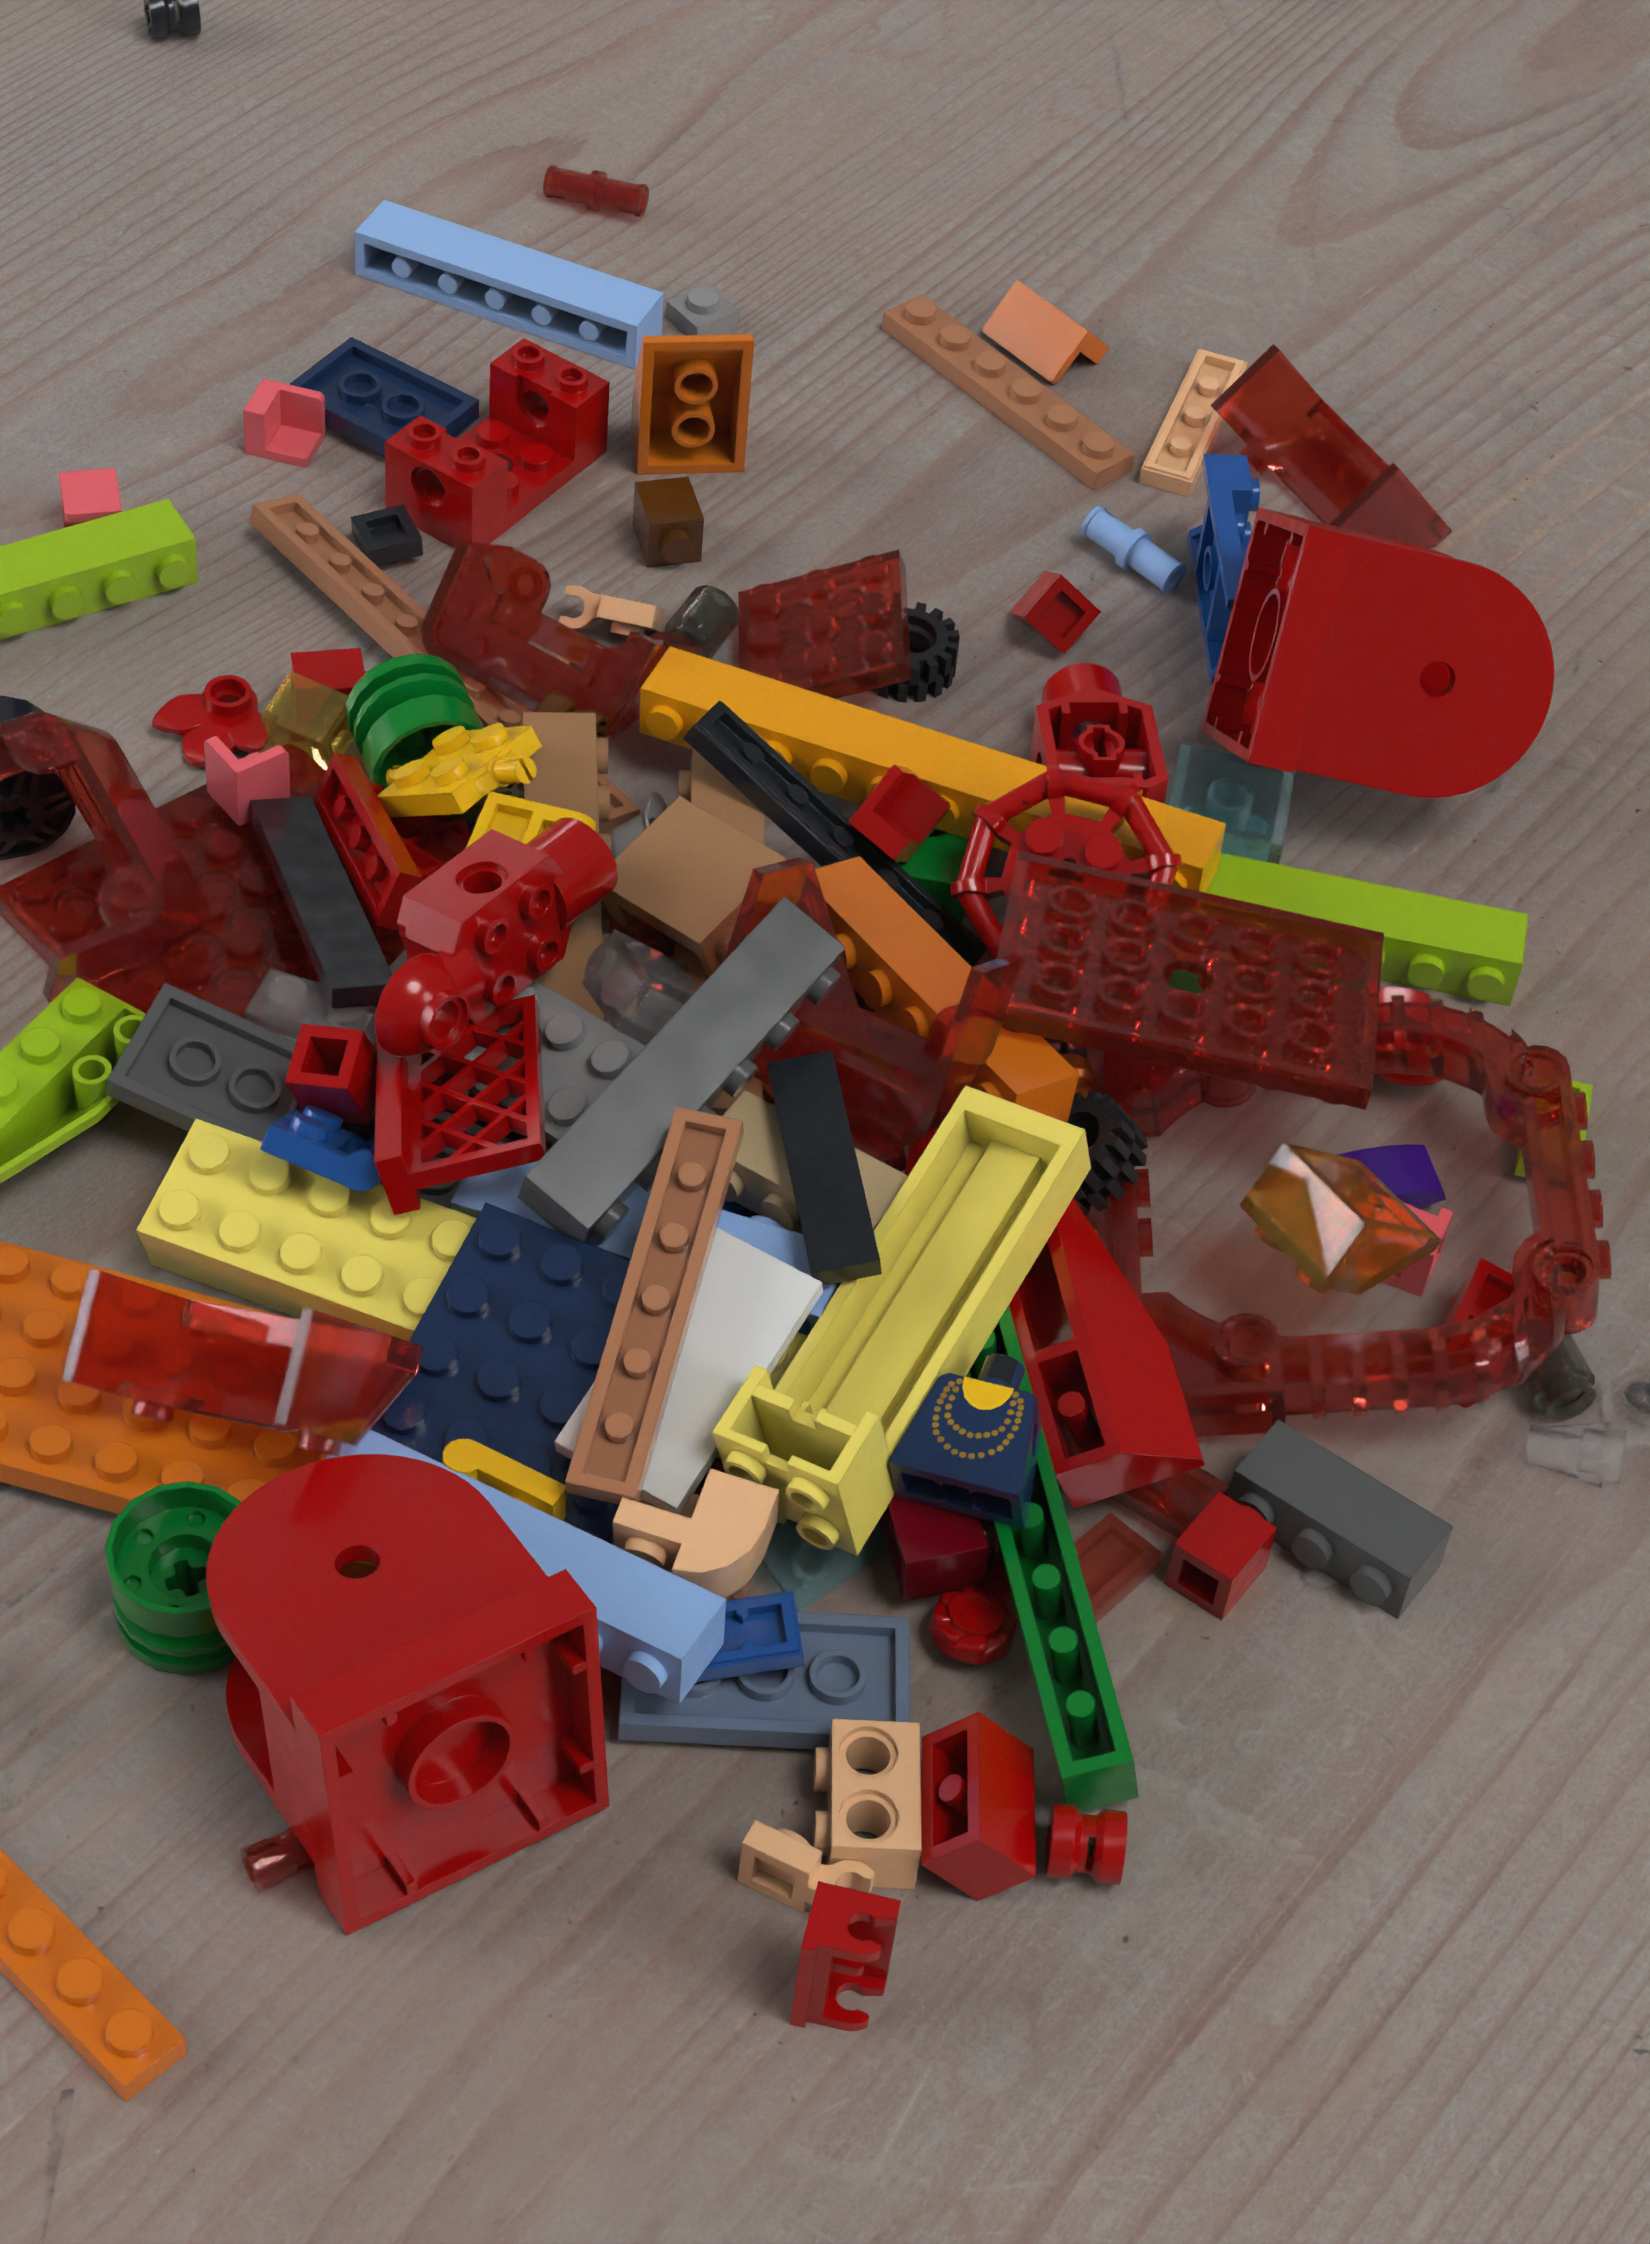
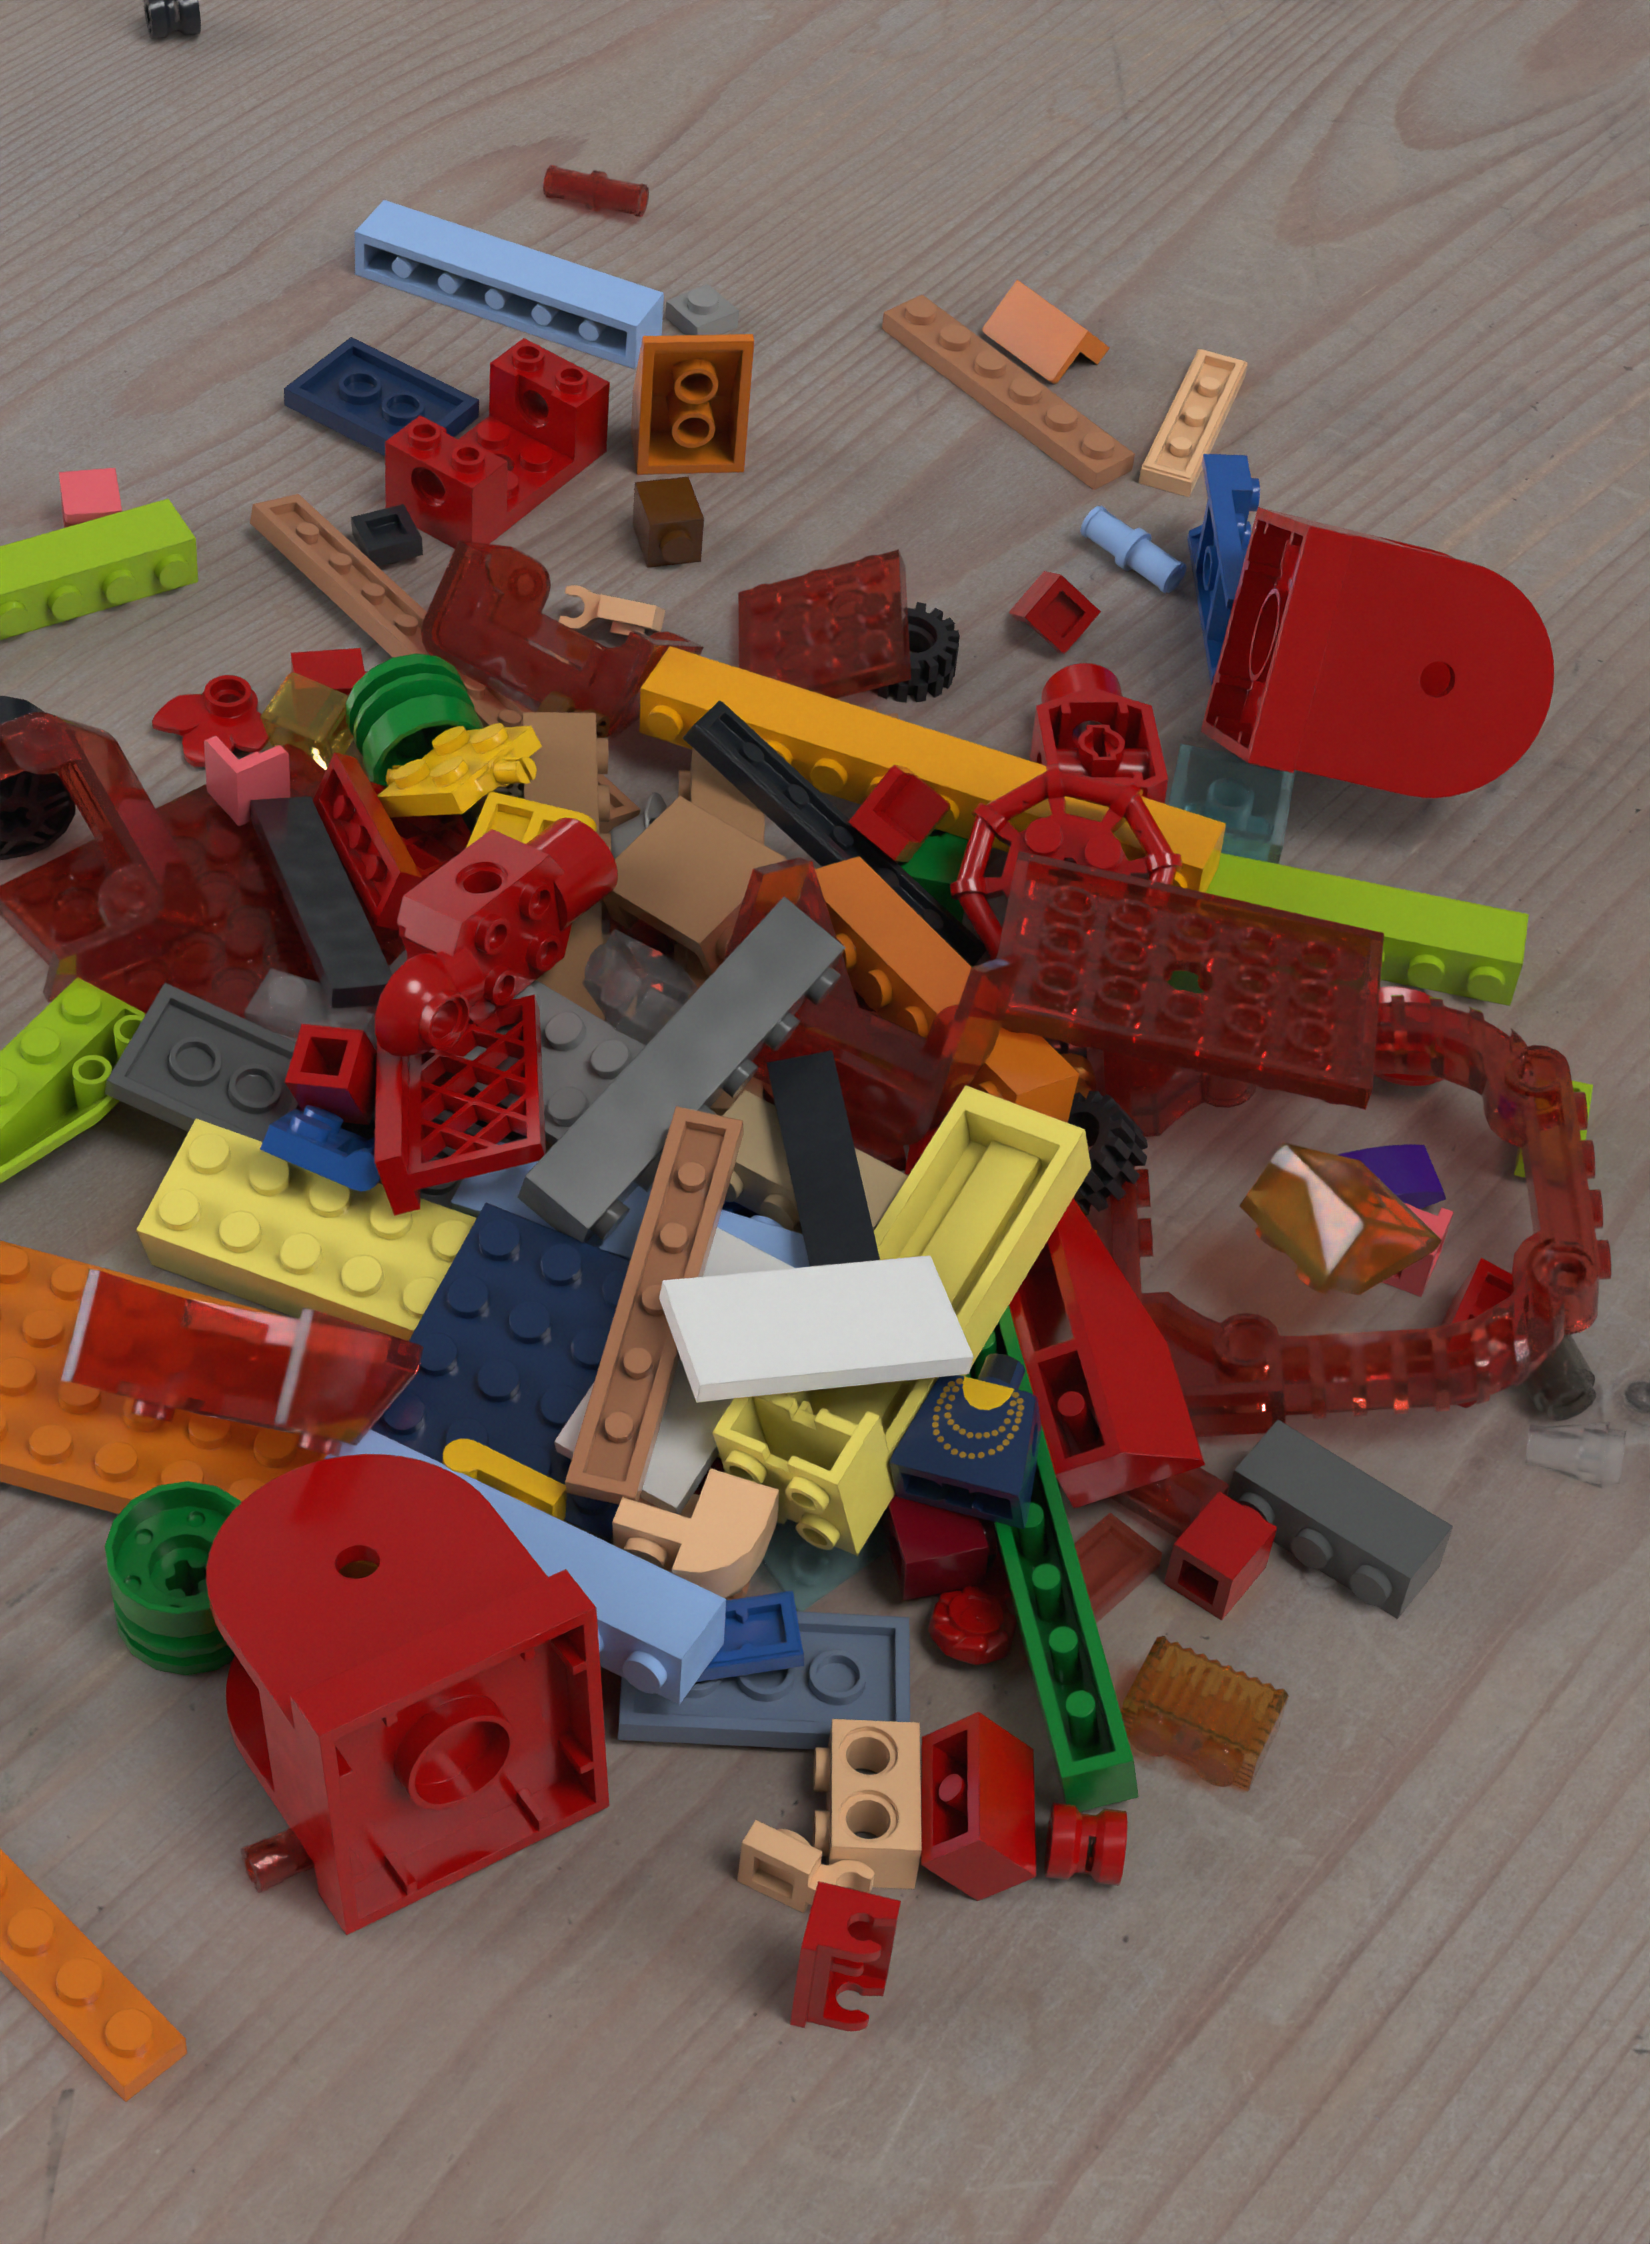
(284, 423): coral panel -> none
(705, 618): clear smoke brick -> none
(814, 1328): none -> white tile
(1202, 1714): none -> clear orange brick
(1322, 456): clear red windscreen -> none

